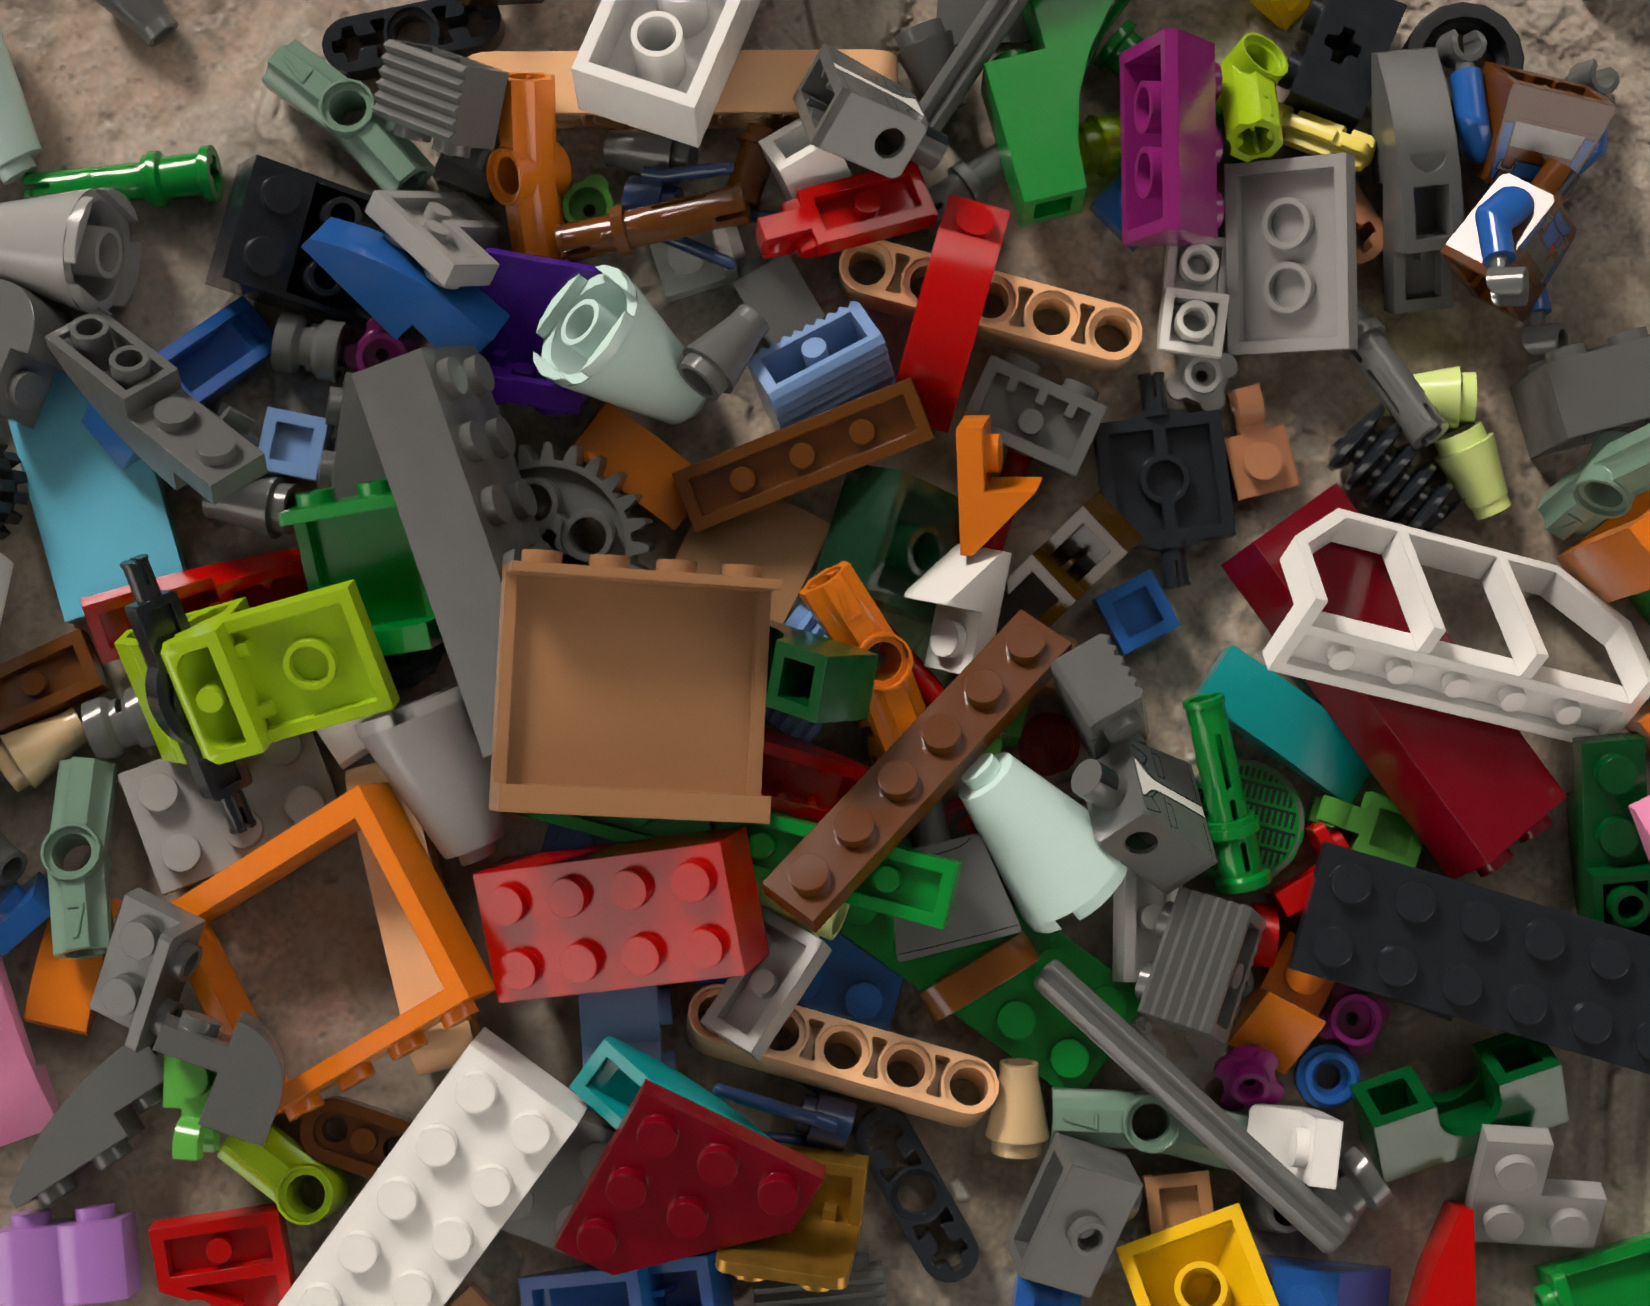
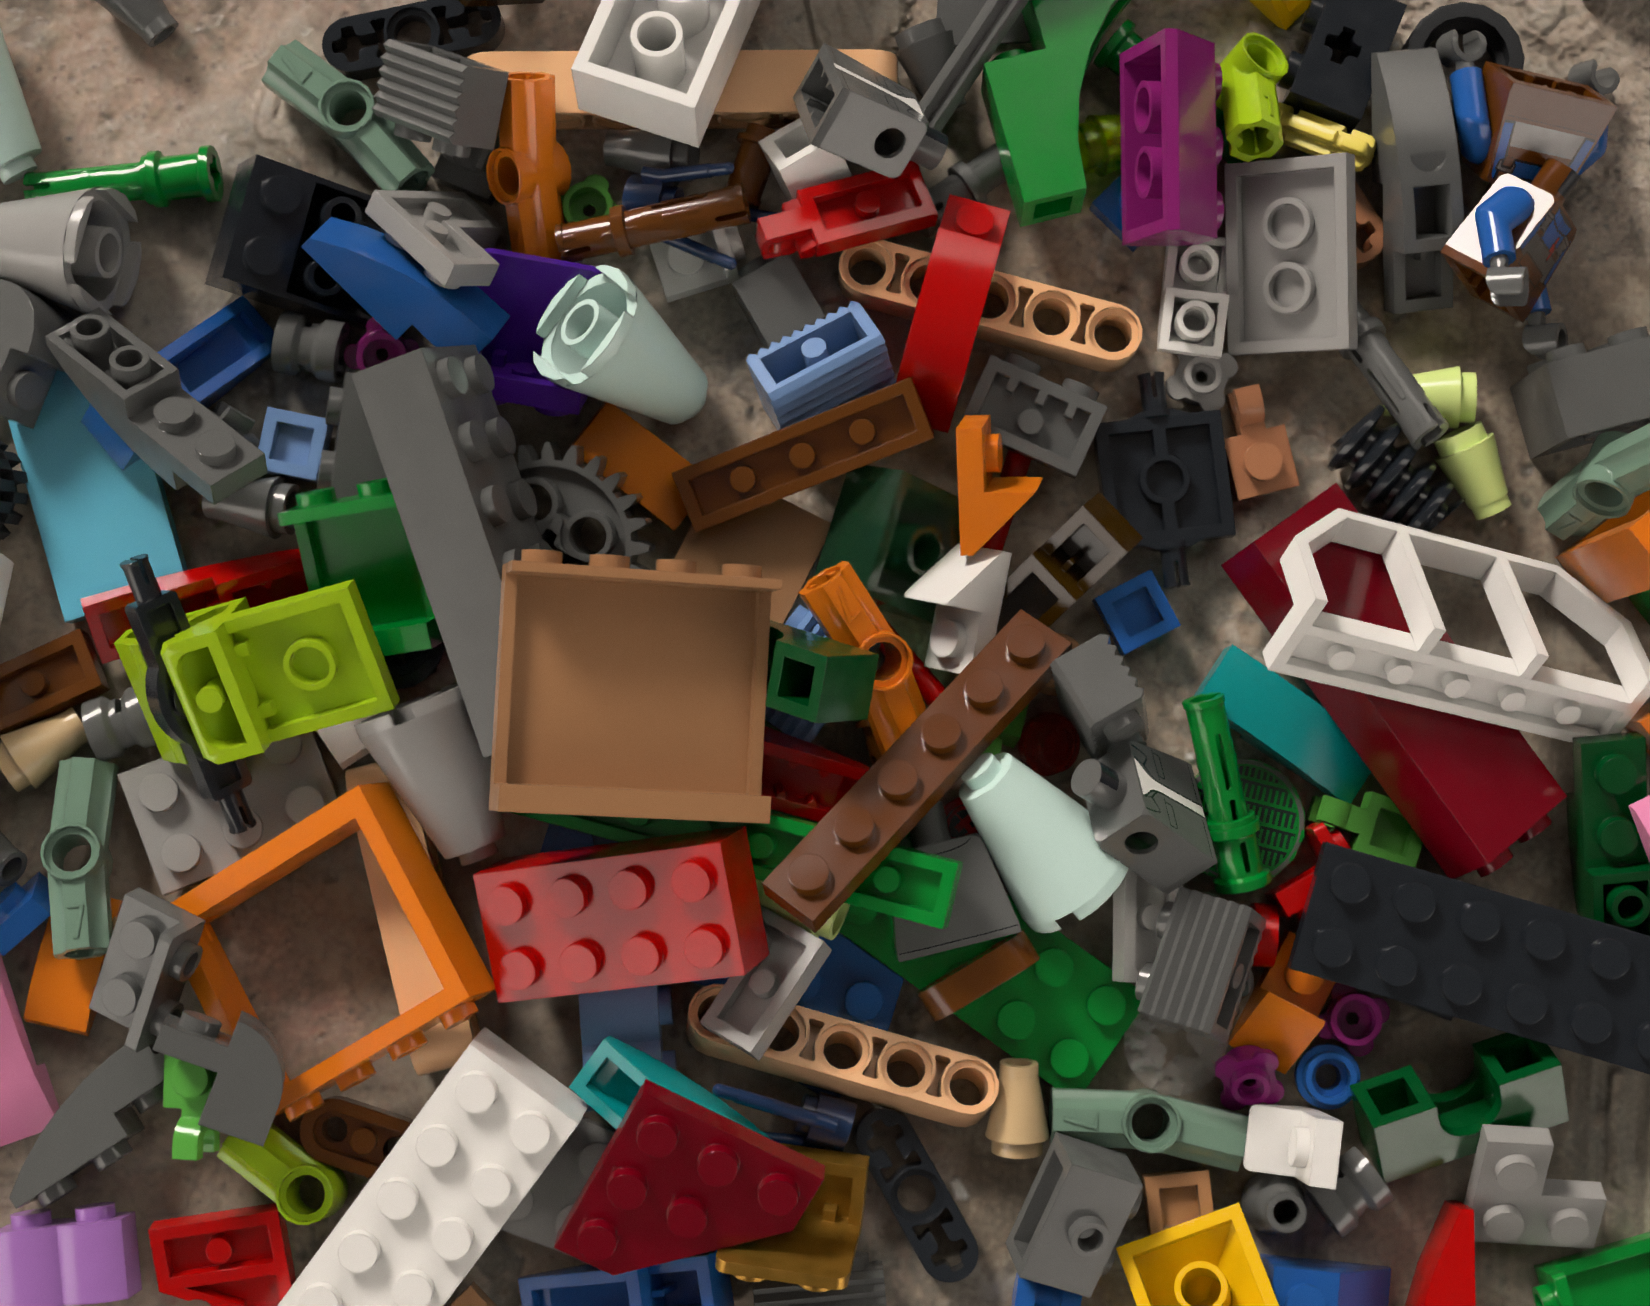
(721, 354): dark grey cone -> none
(1192, 1107): dark grey axle -> none

